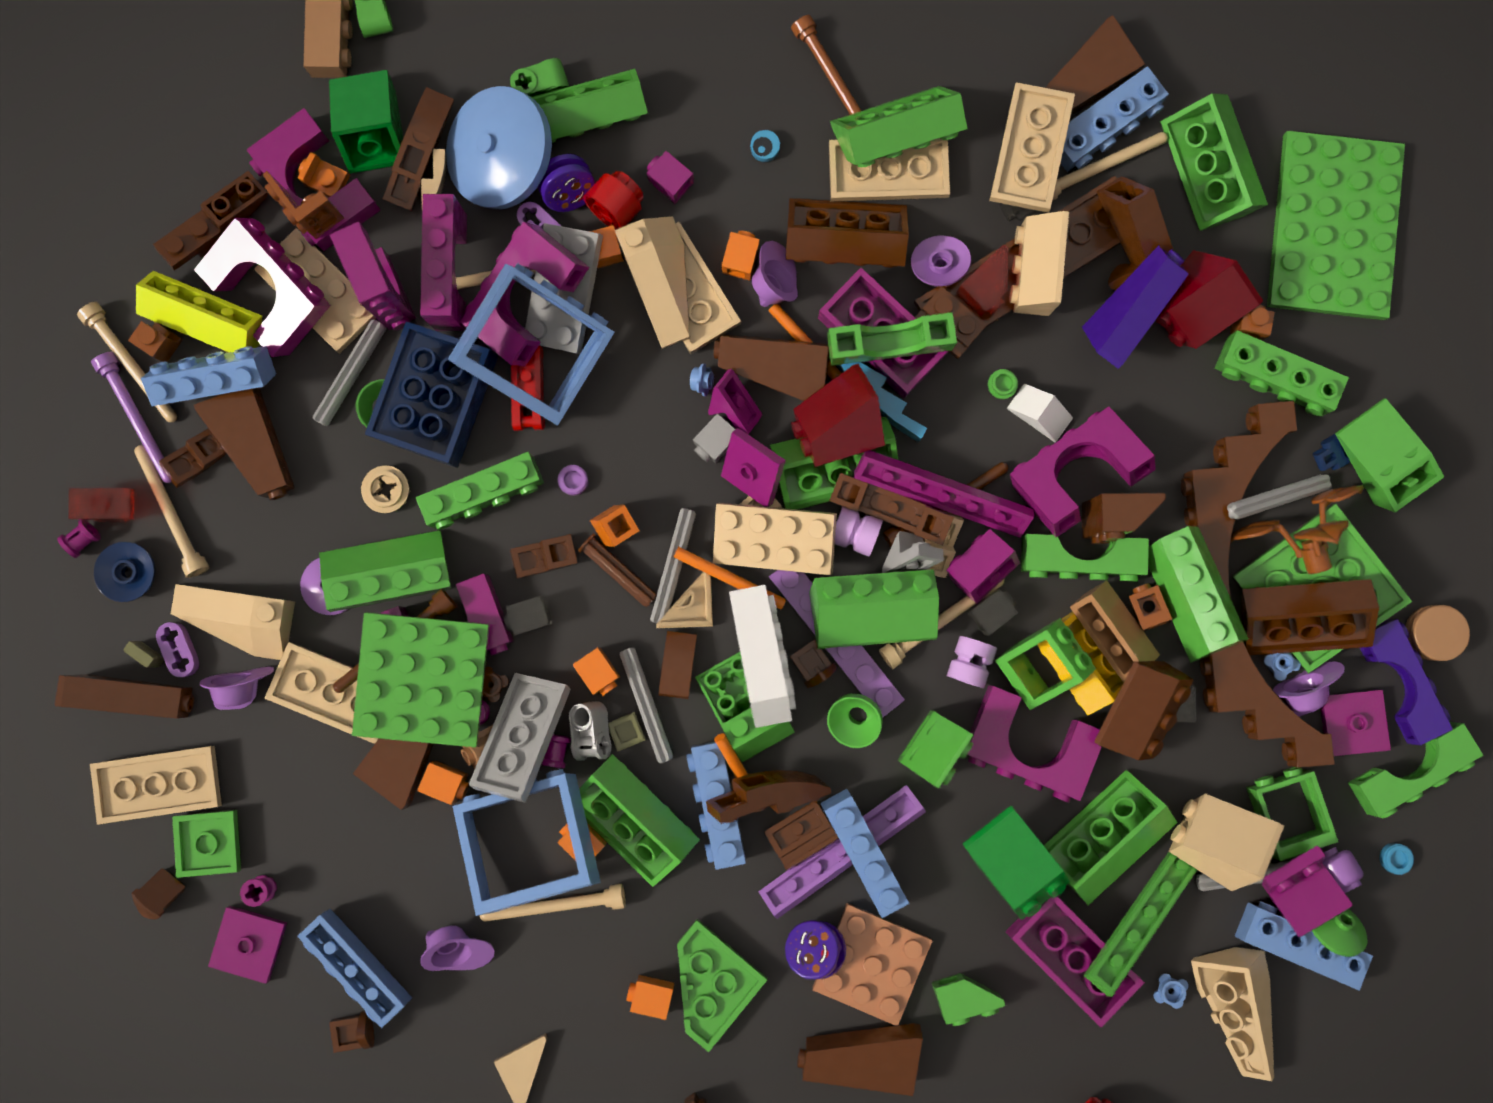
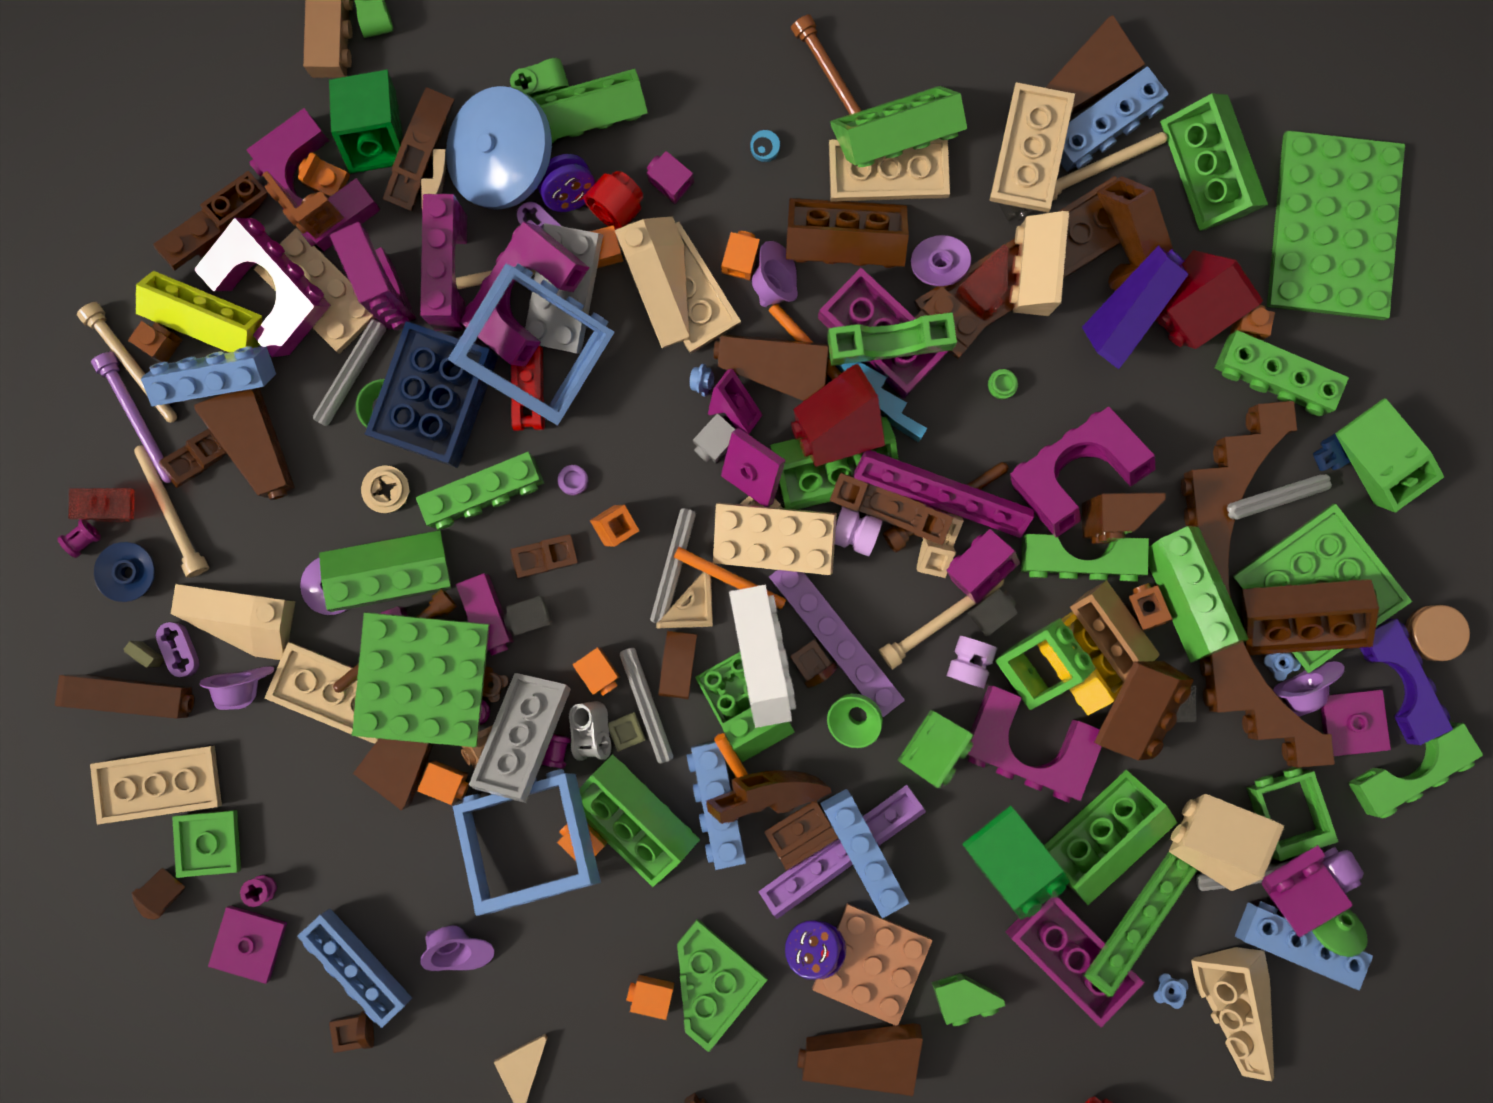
(612, 897): tan piece -> none
(618, 571): reddish brown axle -> none
(875, 608): bright green slope -> none
(911, 554): light grey slope -> none
(1041, 411): white slope -> none
(1315, 547): dark orange plant -> none
(1396, 858): dark azure tile -> none

